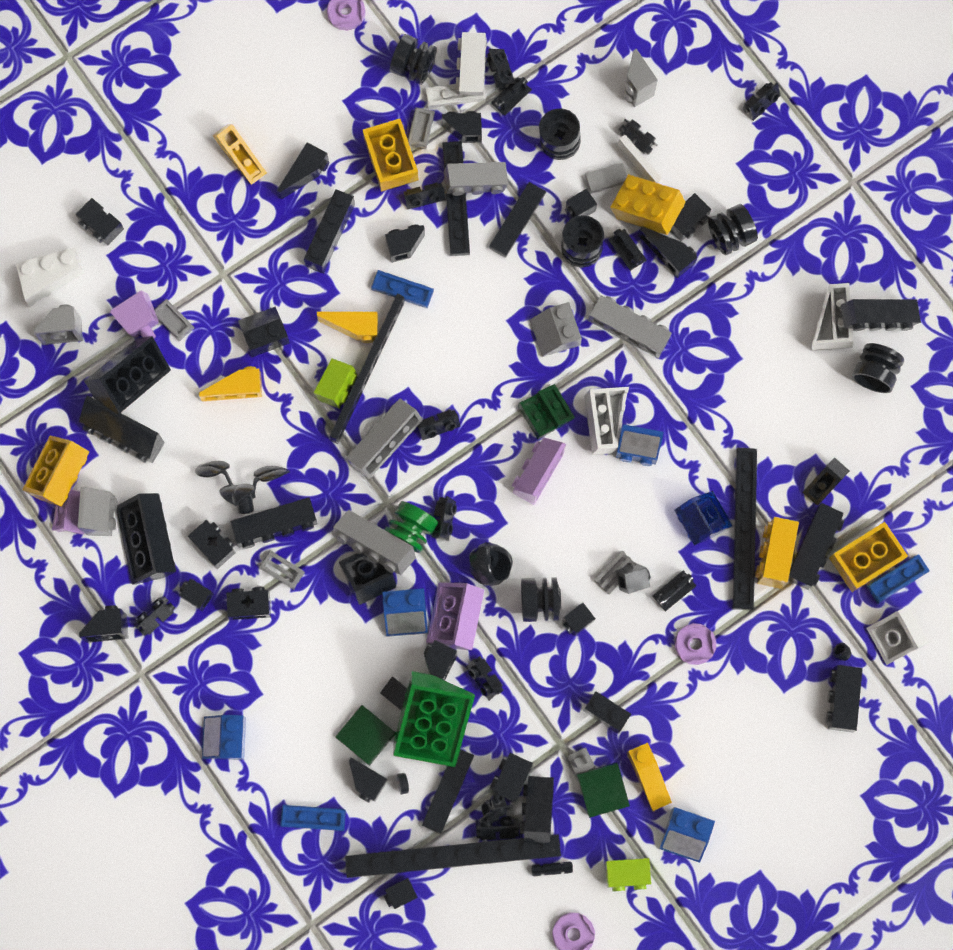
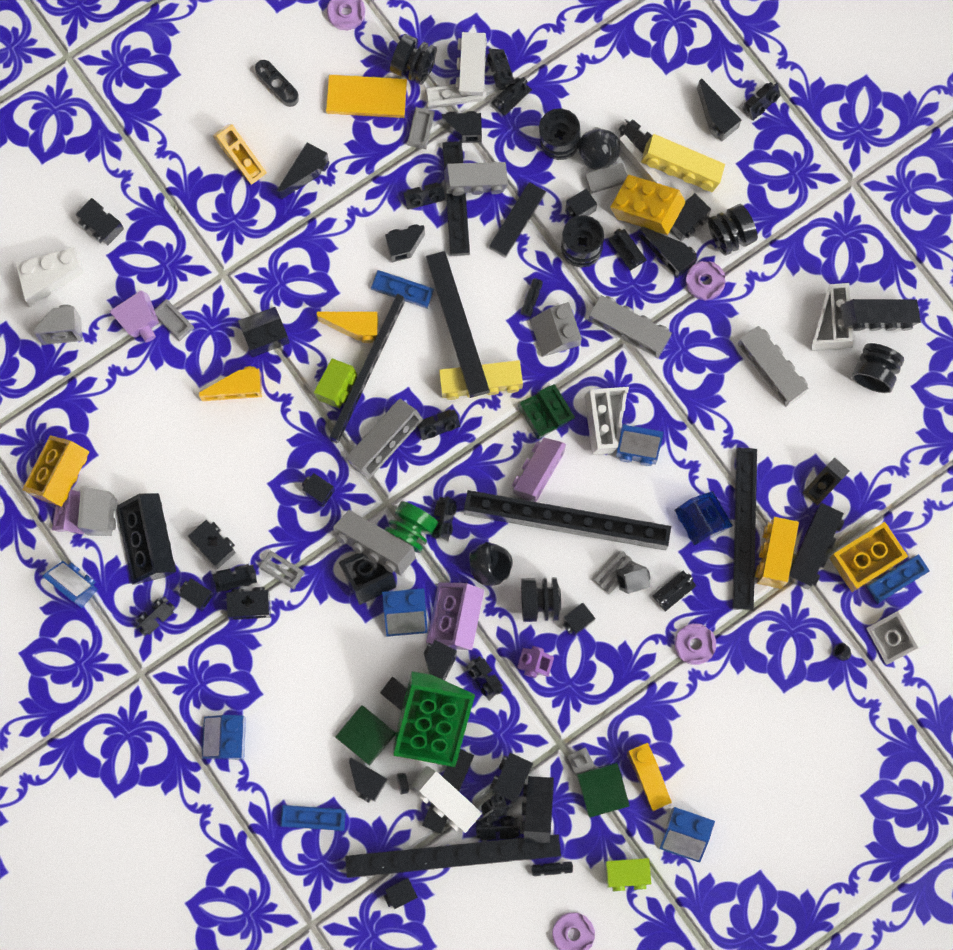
(71, 583): none -> slope
(106, 626): black slope -> none
(120, 430): black slope -> none
(128, 374): black slope -> none
(226, 581): none -> black hinge
(242, 494): black plant -> none
(273, 523): black brick -> none
(278, 91): none -> black beam
(317, 489): none -> black brick
(329, 231): black brick -> none
(366, 96): none -> yellow tile
(390, 155): yellow brick -> none
(446, 799): none -> white wedge
(457, 324): none -> black tile
(499, 376): none -> light yellow brick
(531, 297): none -> black axle
(535, 662): none -> medium lavender brick
(567, 520): none -> black brick
(599, 148): none -> black piece
(607, 712): black brick -> none
(640, 81): light grey slope -> none
(683, 163): none -> light yellow brick
(702, 291): none -> lavender tile
(719, 116): none -> black slope
(773, 366): none -> light grey brick
(844, 698): black brick -> none

